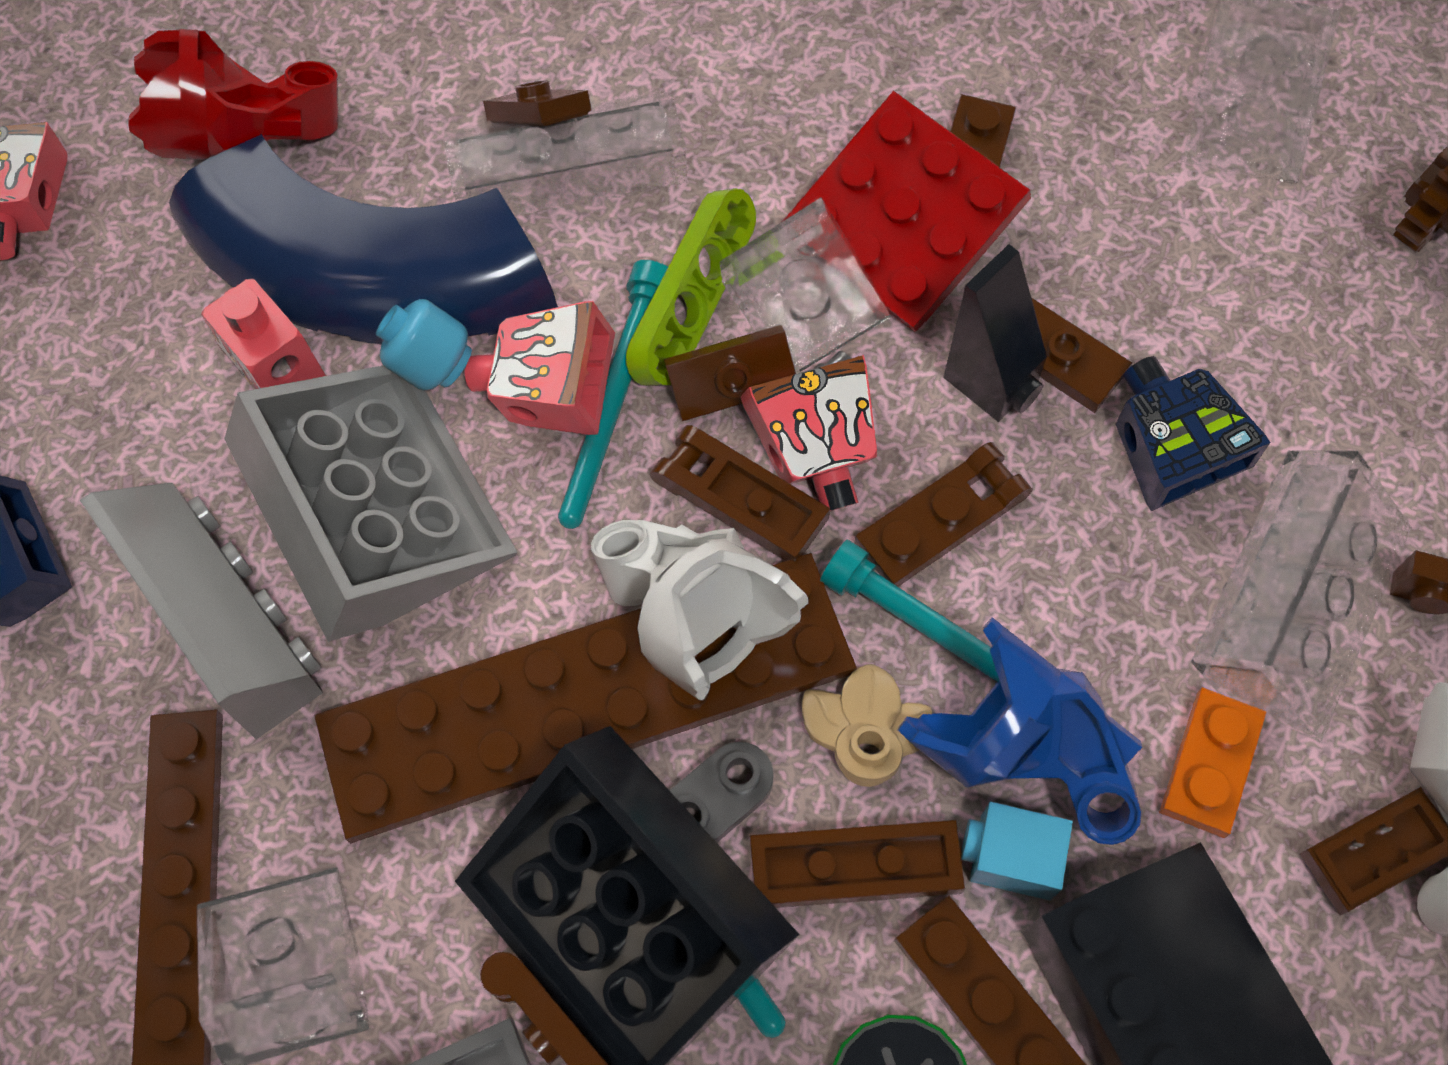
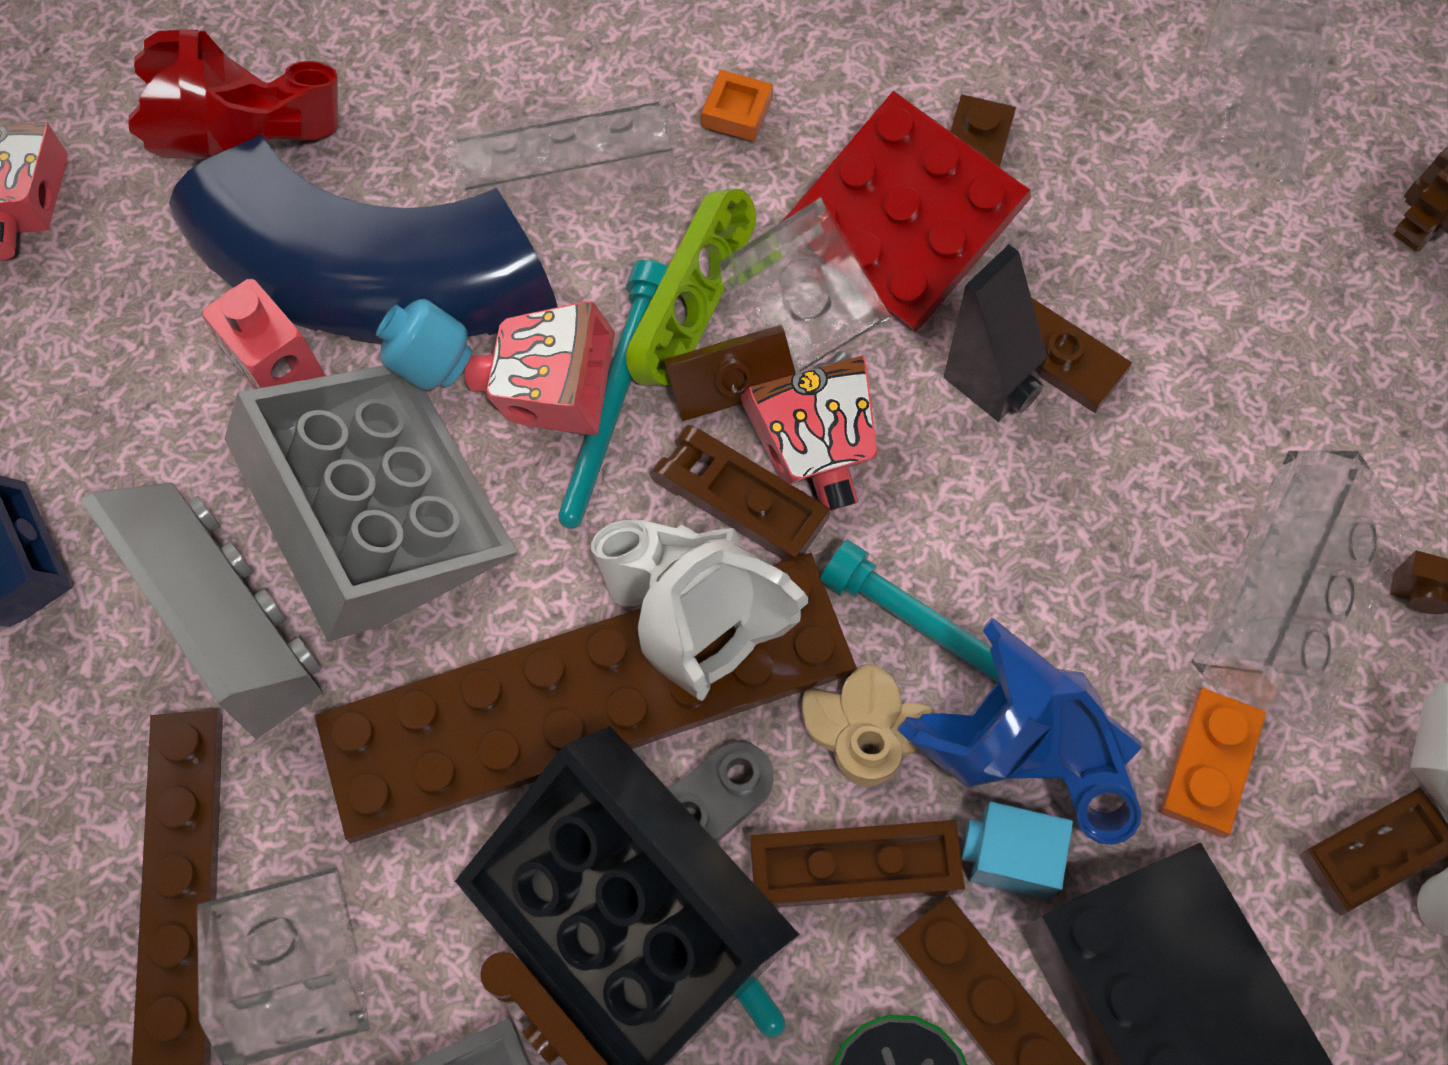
(537, 105): reddish brown plate -> none
(737, 105): none -> orange plate
(942, 516): reddish brown plate -> none
(1184, 433): torso -> none

